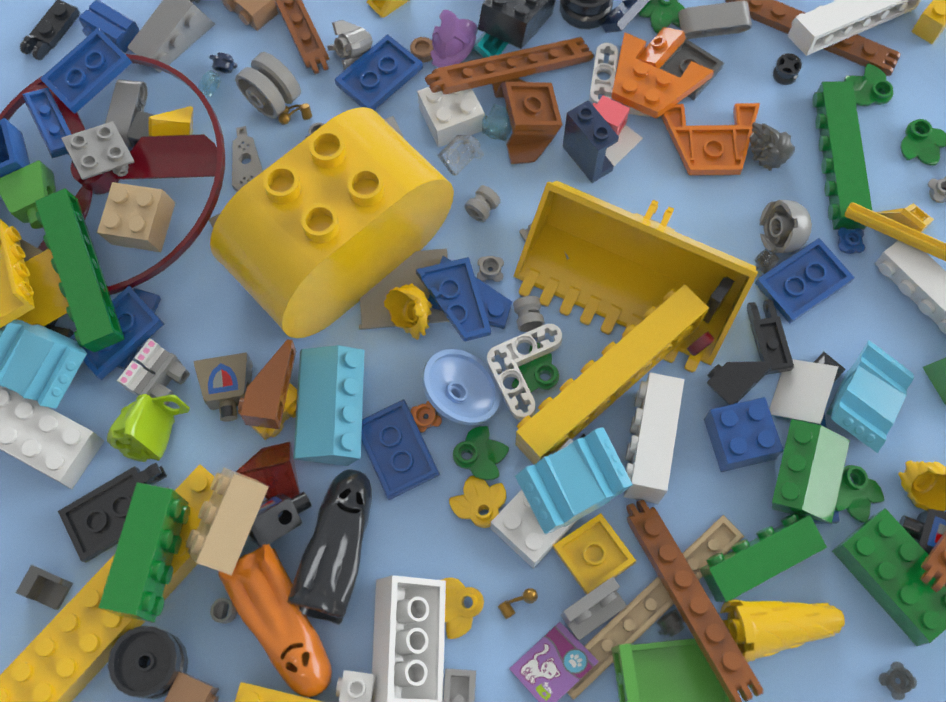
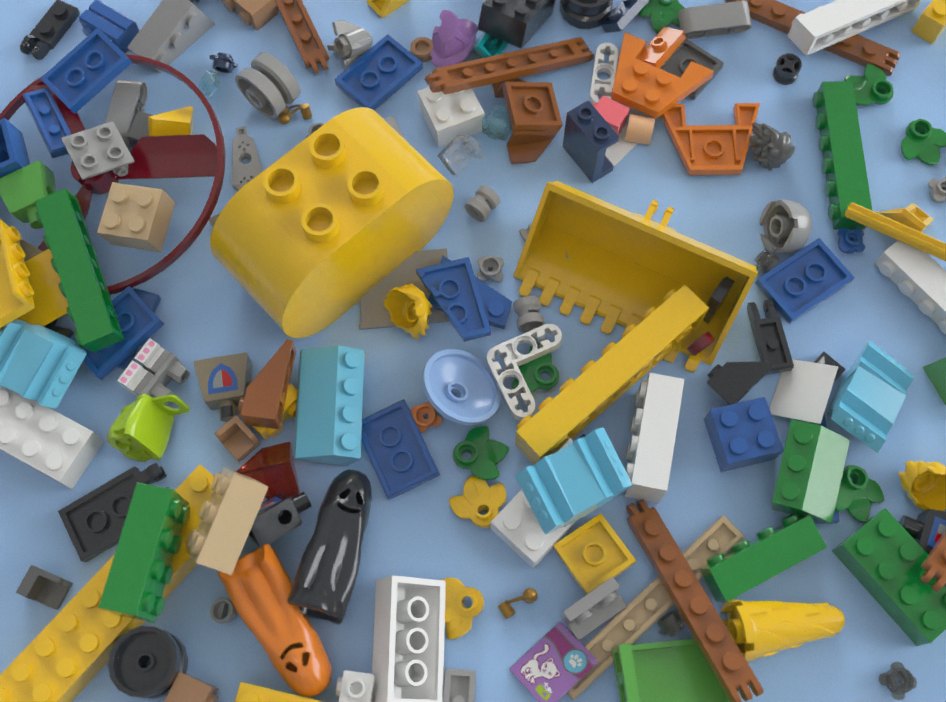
(237, 438): none -> medium nougat panel
(639, 129): none -> light nougat brick

